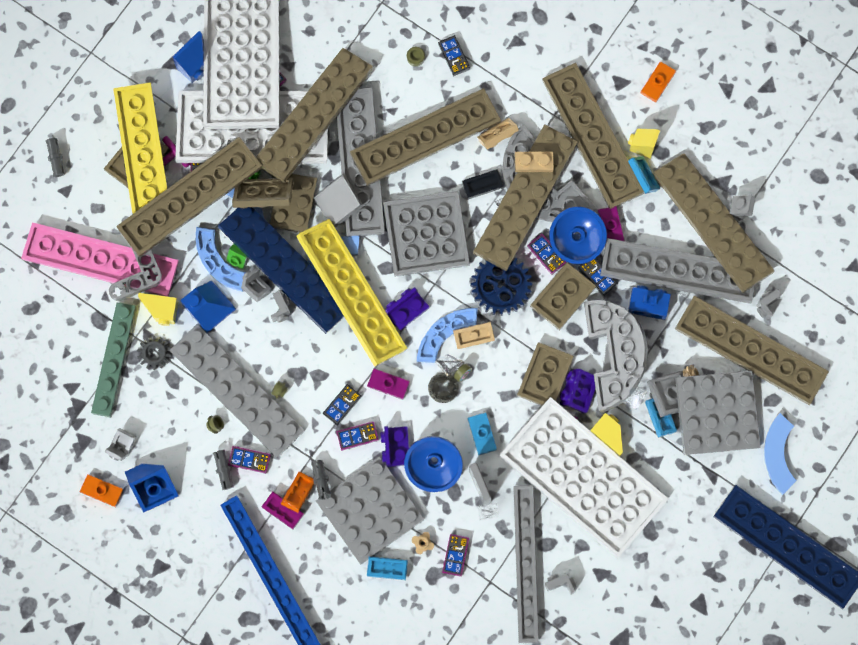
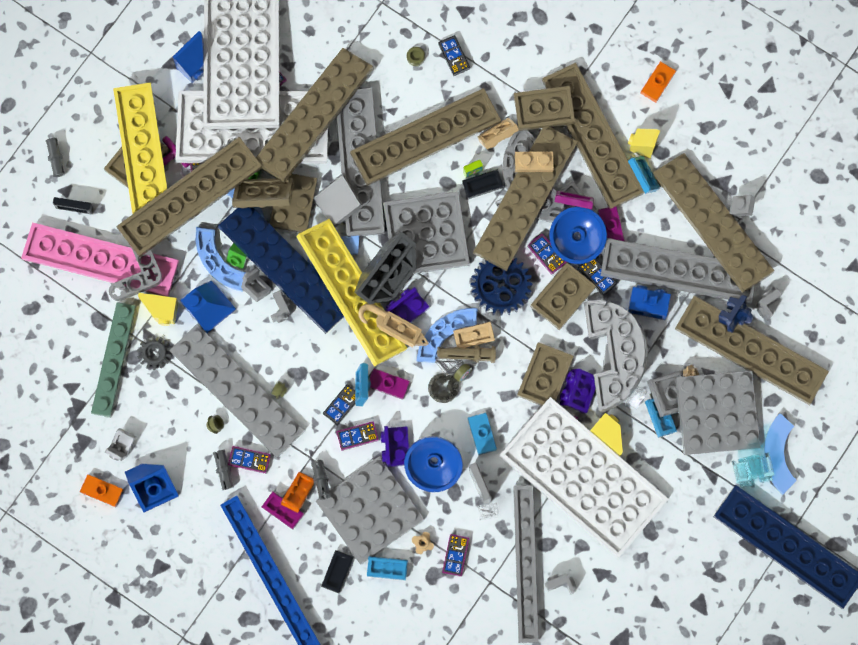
(73, 205): none -> black tile
(337, 571): none -> black tile
(362, 384): none -> dark azure plate
(388, 270): none -> dark grey wedge
(395, 326): none -> tan plate
(472, 168): none -> lime tile
(476, 353): none -> dark tan pin
(544, 108): none -> dark tan plate
(574, 199): none -> magenta tile
(739, 314): none -> dark blue hips
(753, 469): none -> clear light blue brick

